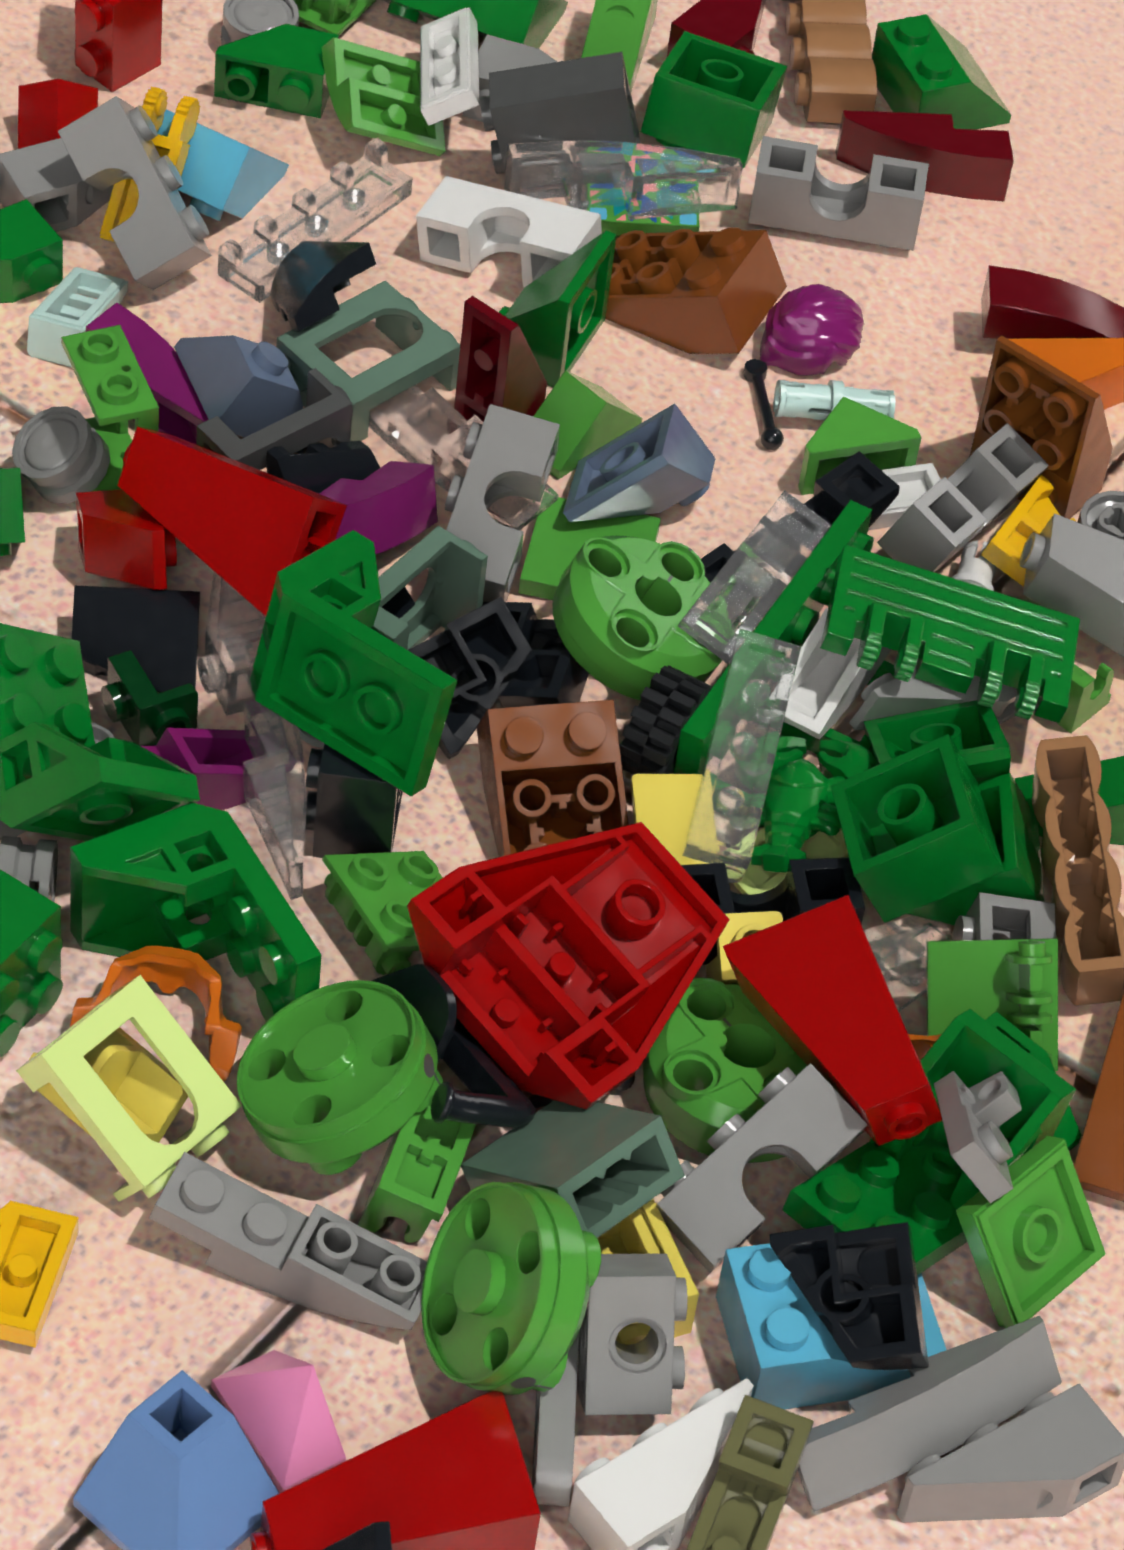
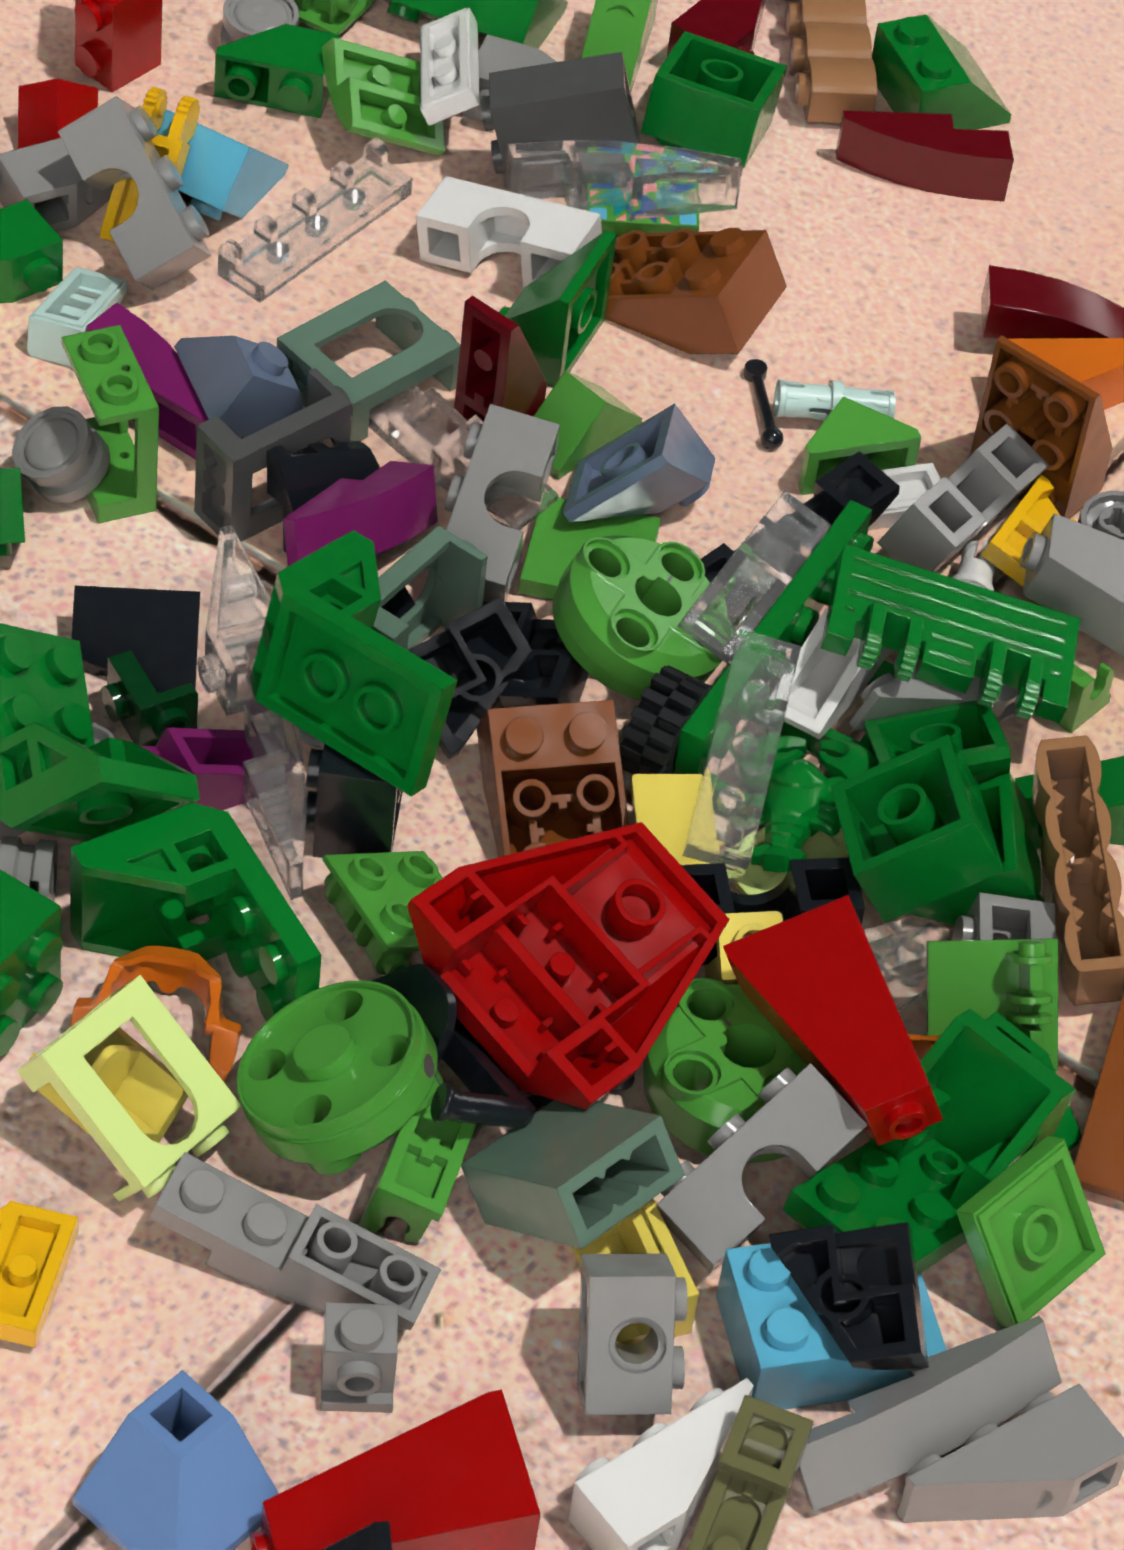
(123, 539): red slope -> none
(227, 511): red slope -> none
(282, 1417): bright pink slope -> none
(311, 276): black slope -> none
(359, 1357): none -> light grey brick
(507, 1288): bright green piece -> none
(555, 1437): light grey beam -> none
(811, 330): magenta hair -> none
(875, 210): light grey arch -> none
(973, 1129): light grey hinge -> none

